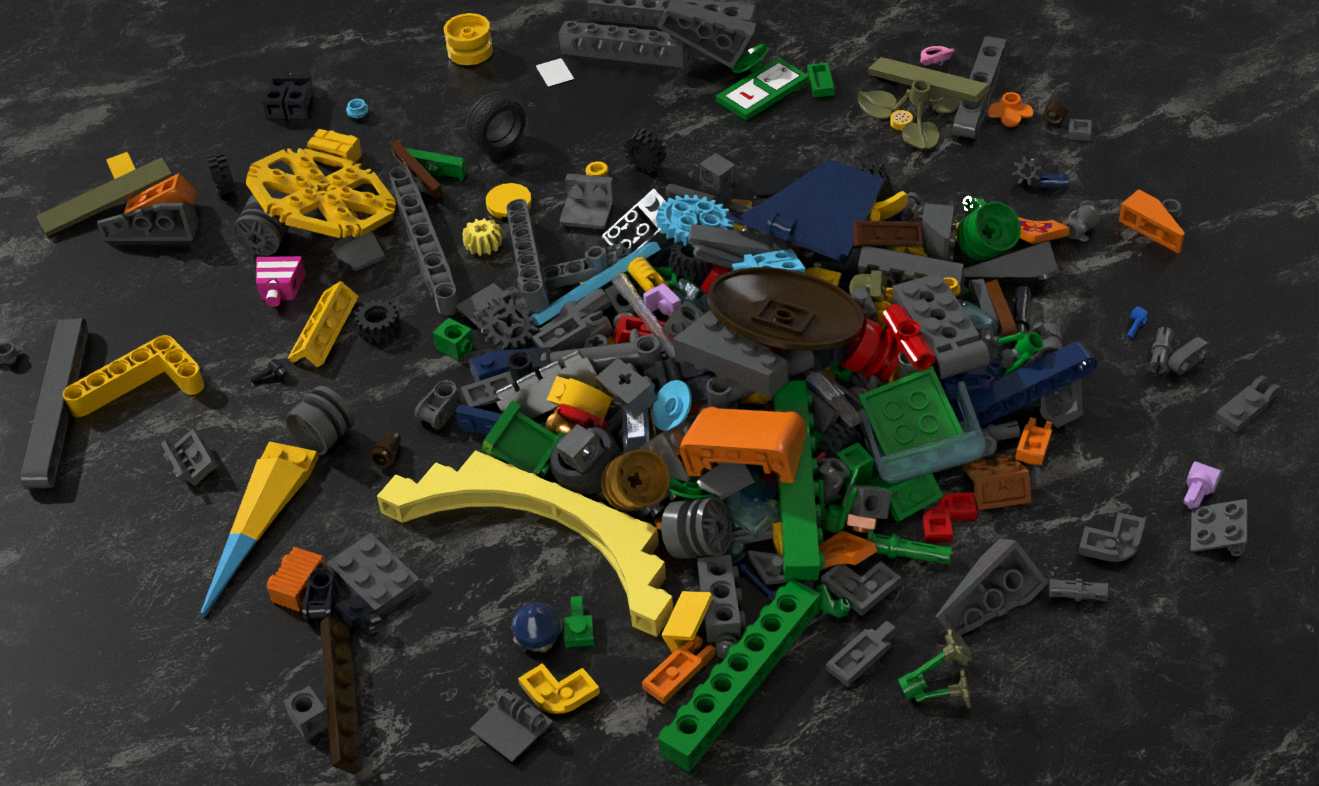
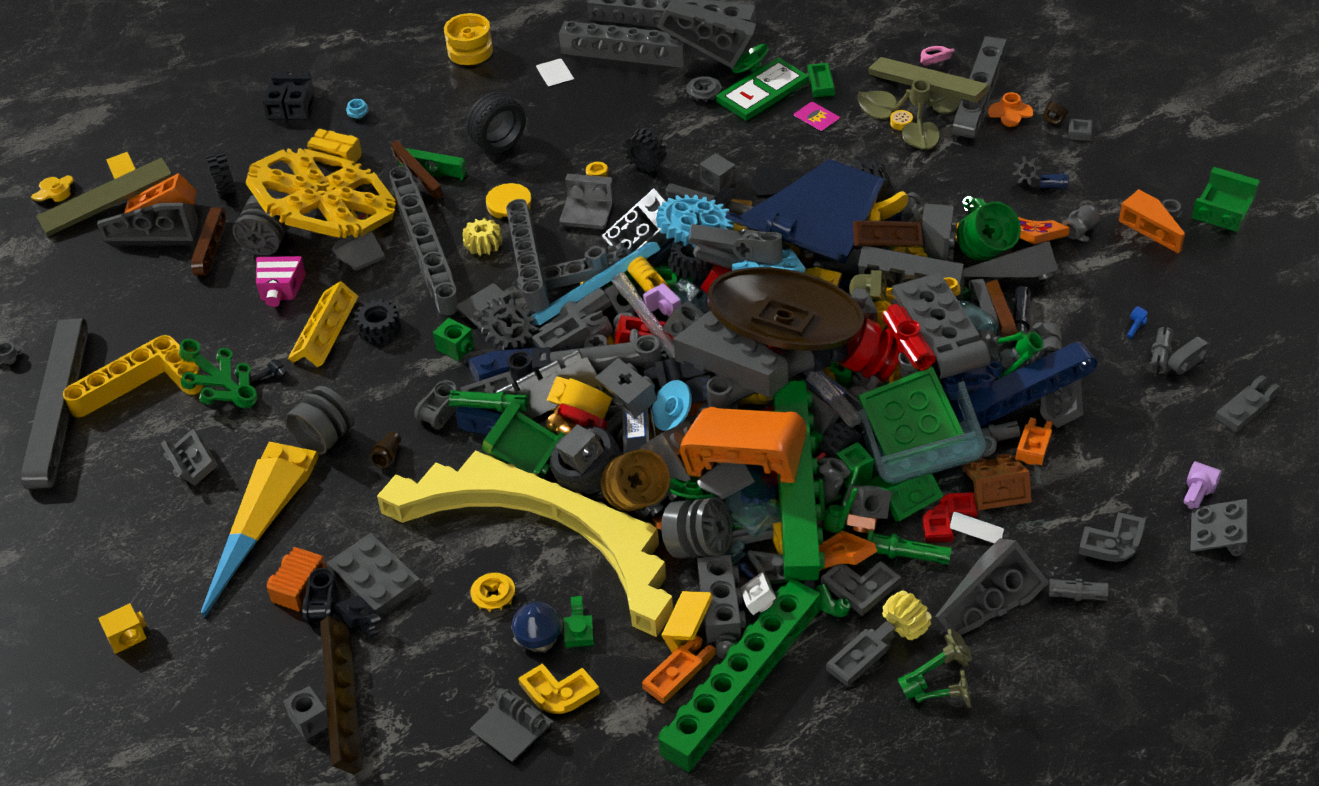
(54, 188): none -> yellow plate
(123, 627): none -> yellow brick
(208, 241): none -> reddish brown beam
(242, 395): none -> green plant
(486, 400): none -> green pin
(492, 582): none -> yellow gear
(709, 88): none -> dark grey gear
(758, 594): none -> white plate
(759, 247): none -> dark grey piece
(816, 116): none -> dark pink sticker
(907, 615): none -> light yellow gear
(976, 527): none -> white sticker
(1226, 199): none -> green panel

